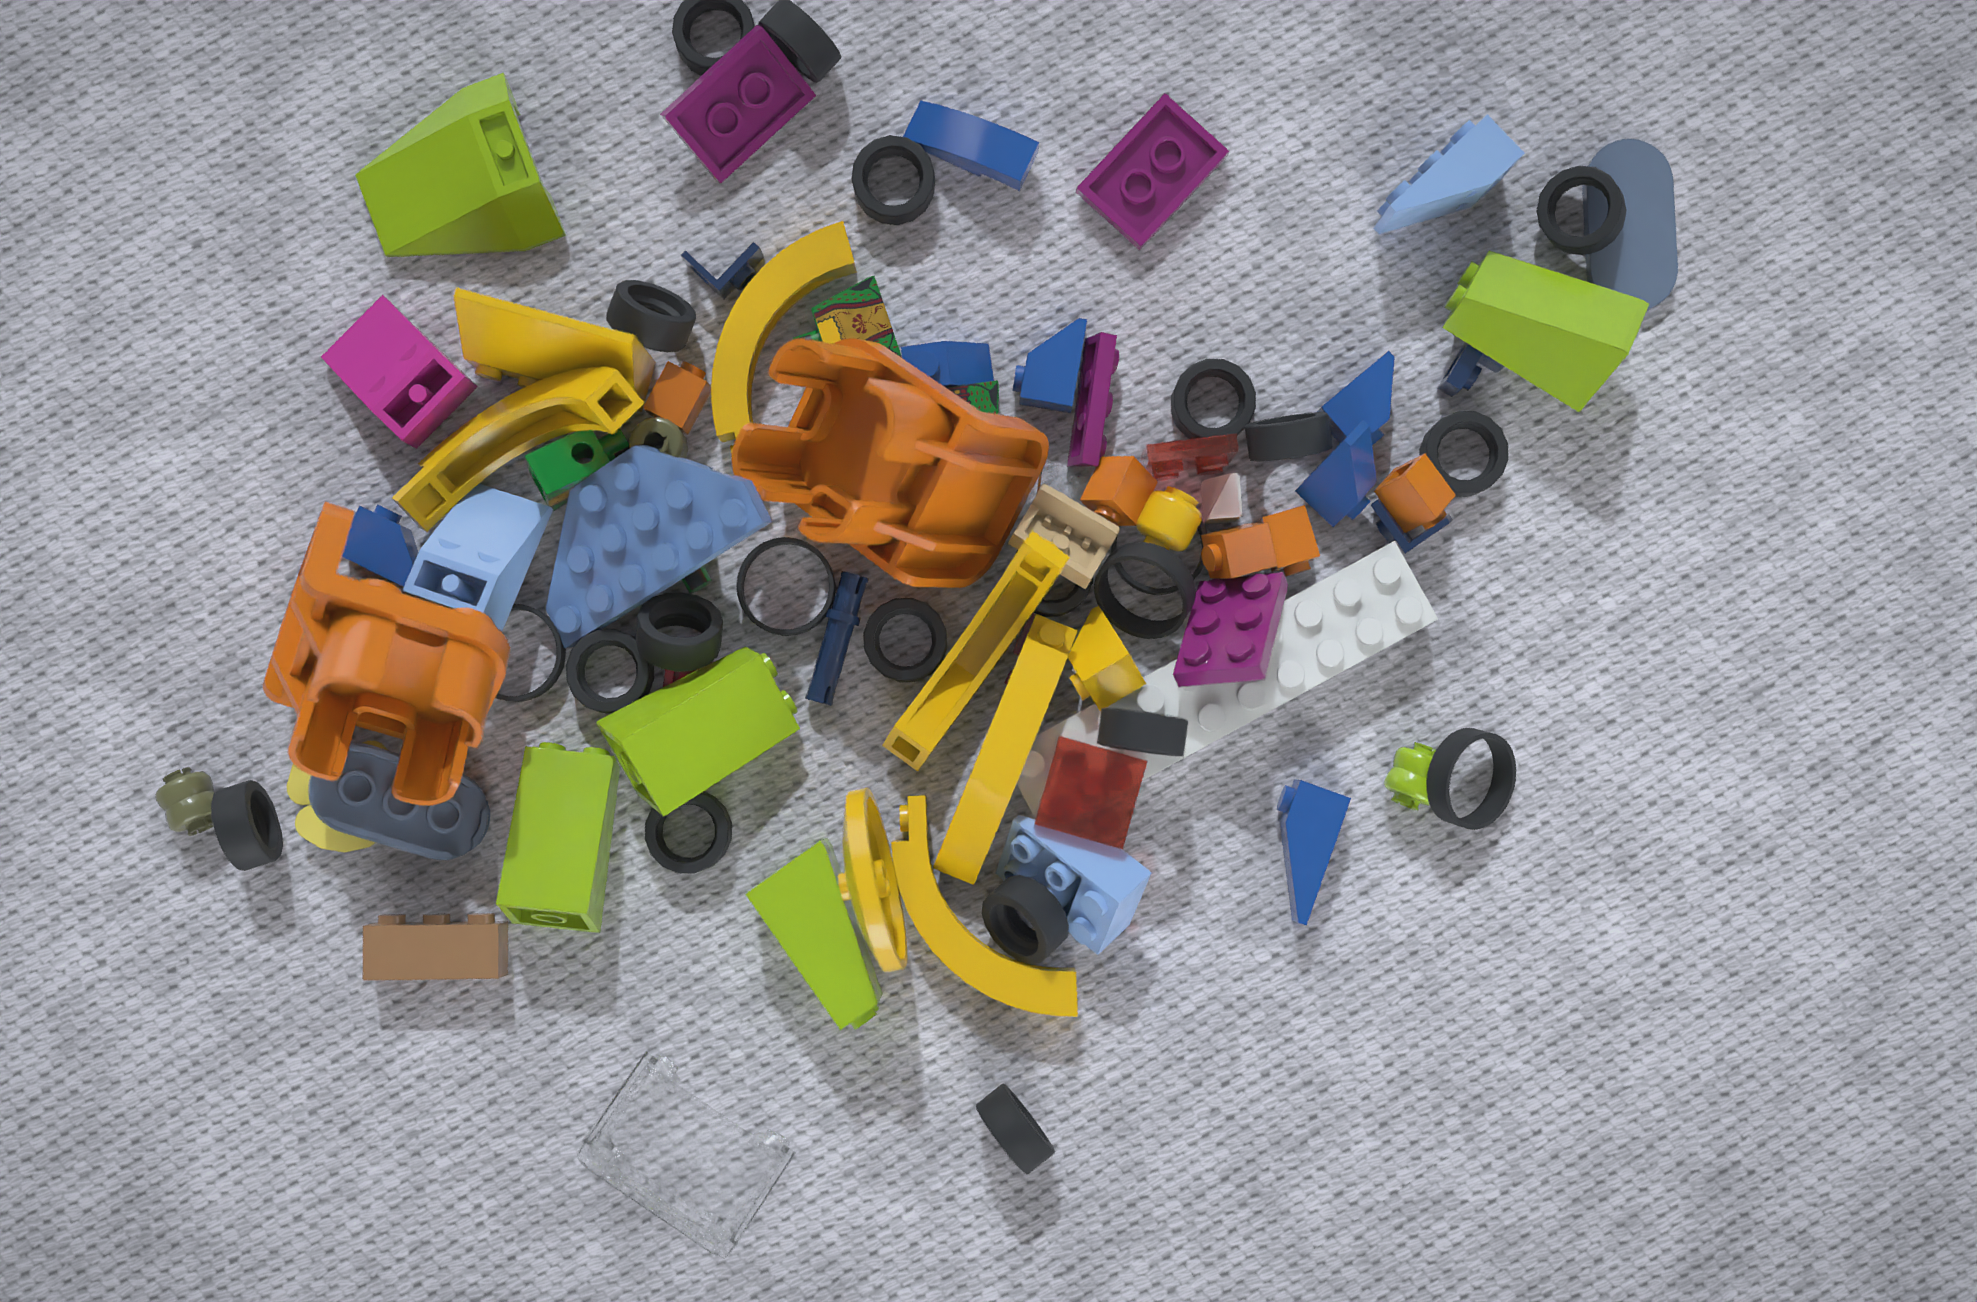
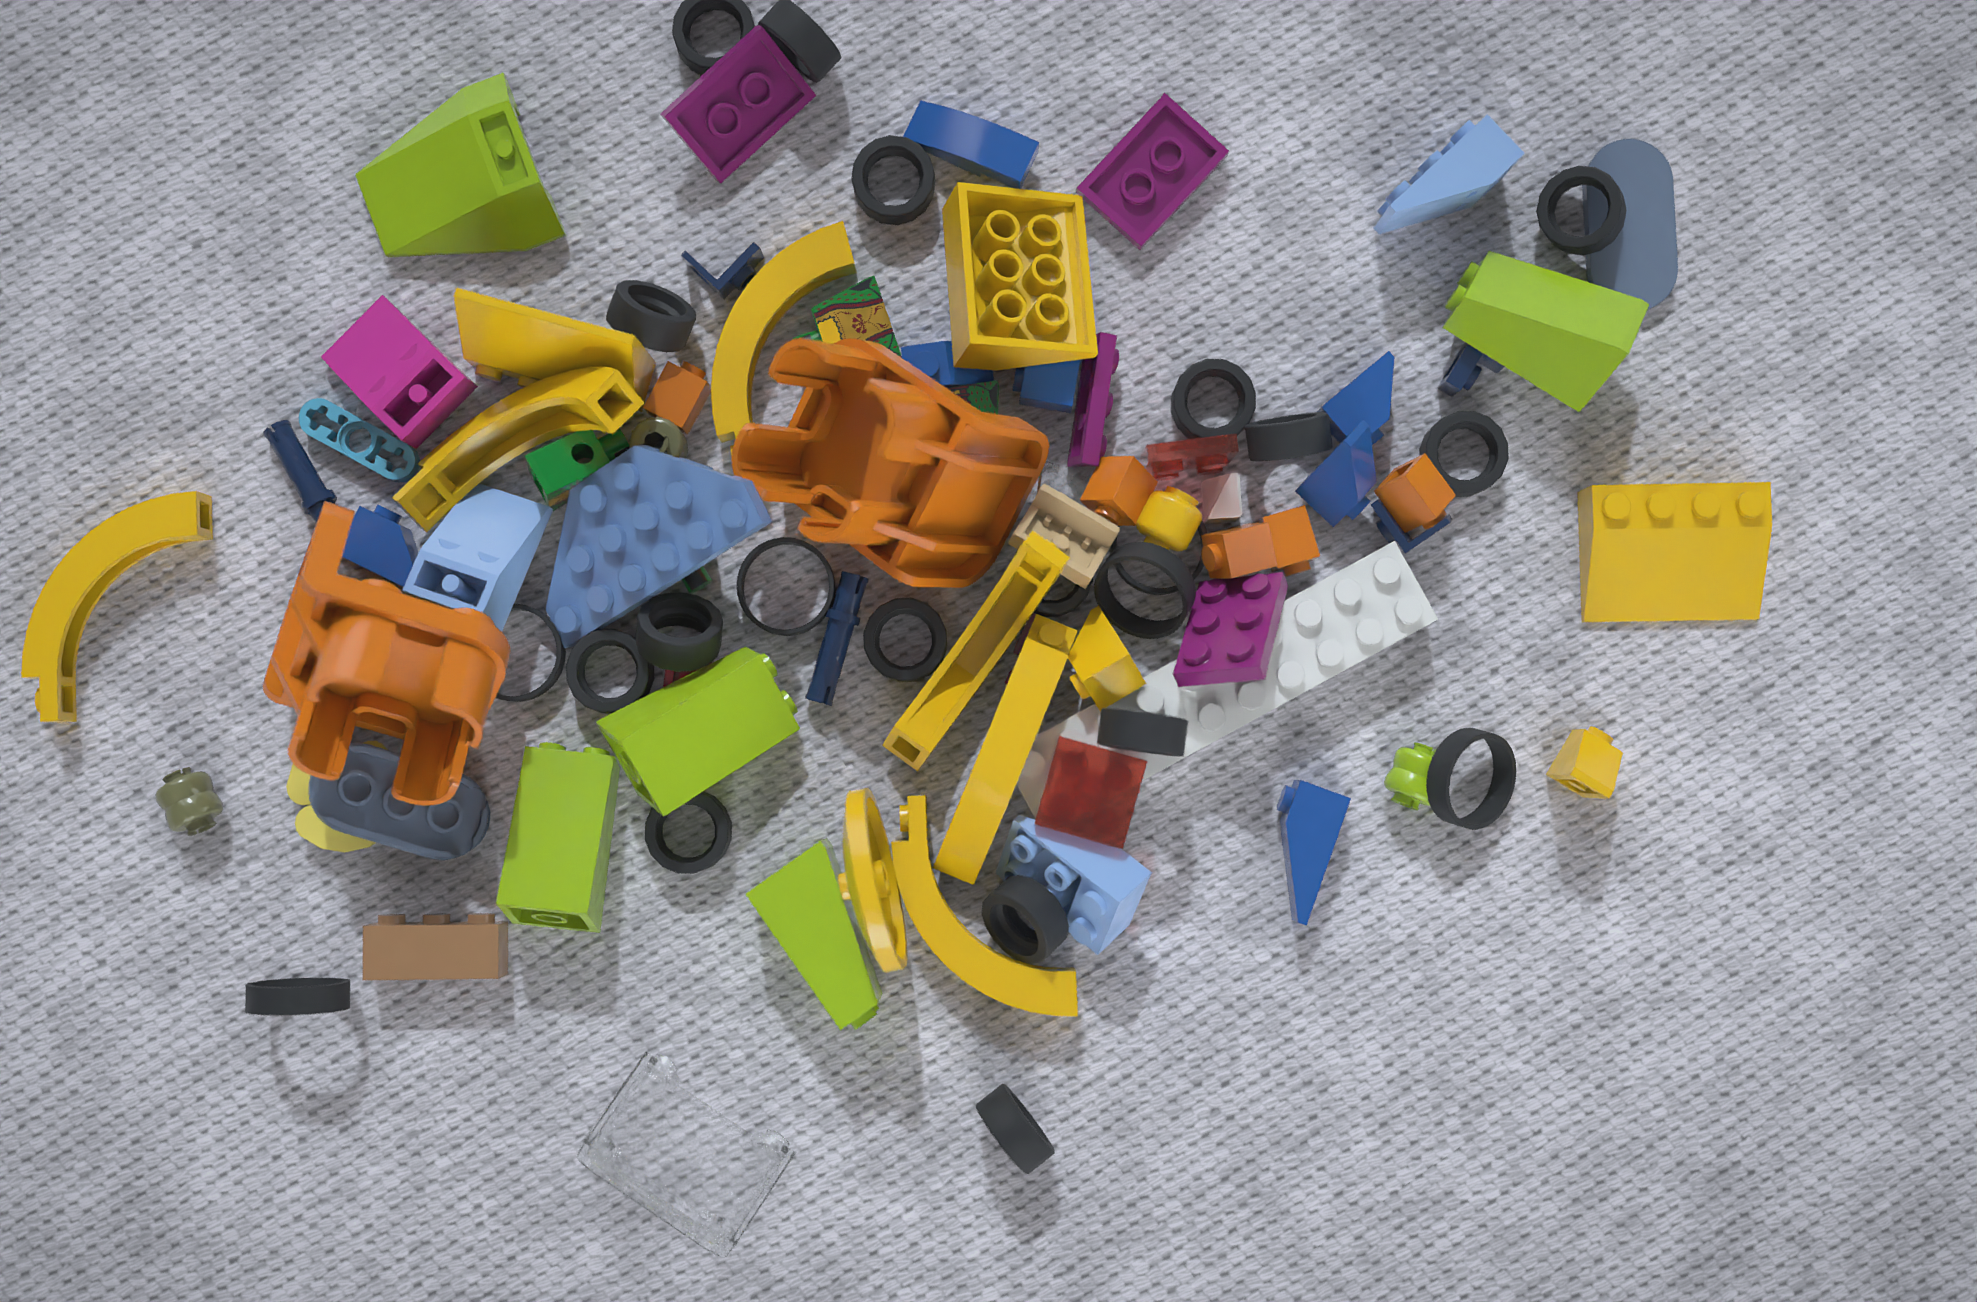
(83, 578): none -> yellow arch
(246, 825): black tyre -> none
(297, 996): none -> black tyre
(299, 468): none -> dark blue pin
(354, 423): none -> medium azure beam
(1017, 277): none -> yellow slope
(1587, 763): none -> yellow slope
(1673, 551): none -> yellow slope

